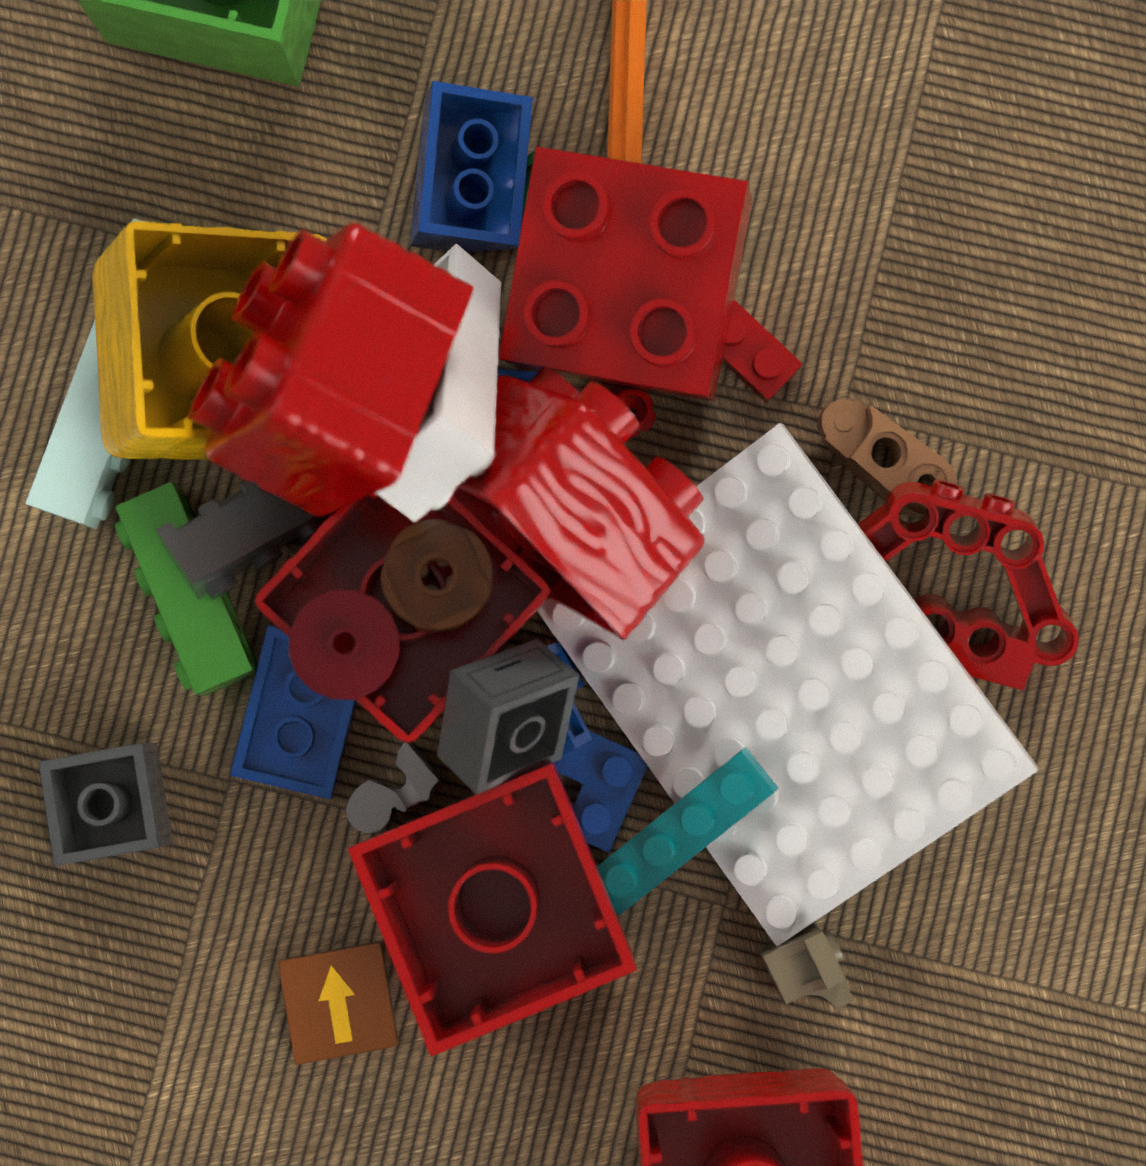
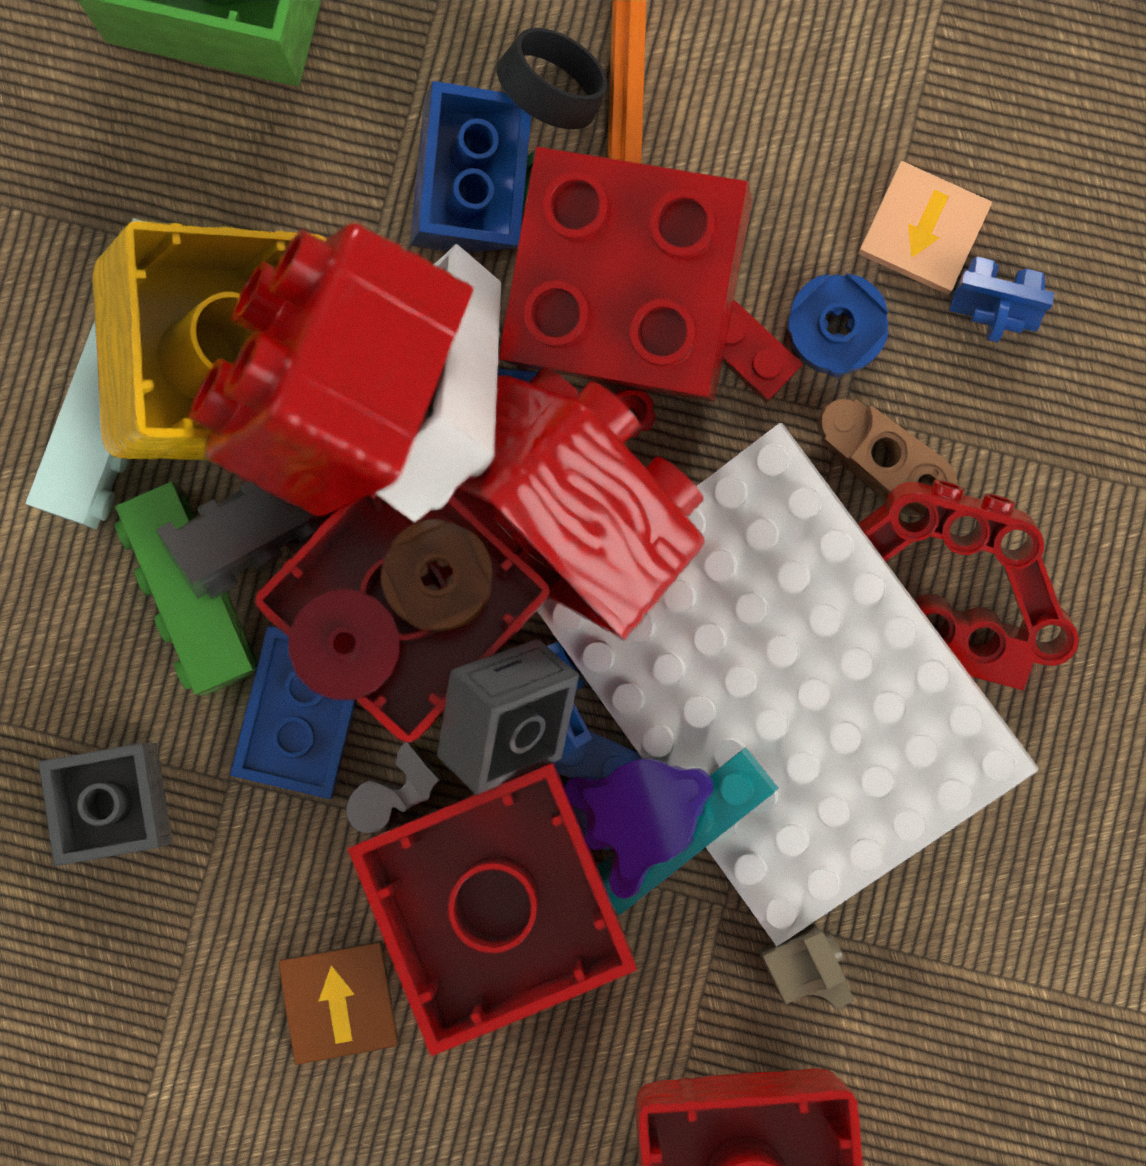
(543, 99): none -> black tyre
(642, 814): none -> dark purple tile
(837, 295): none -> blue plate
(925, 228): none -> light nougat tile
(1001, 302): none -> blue hips

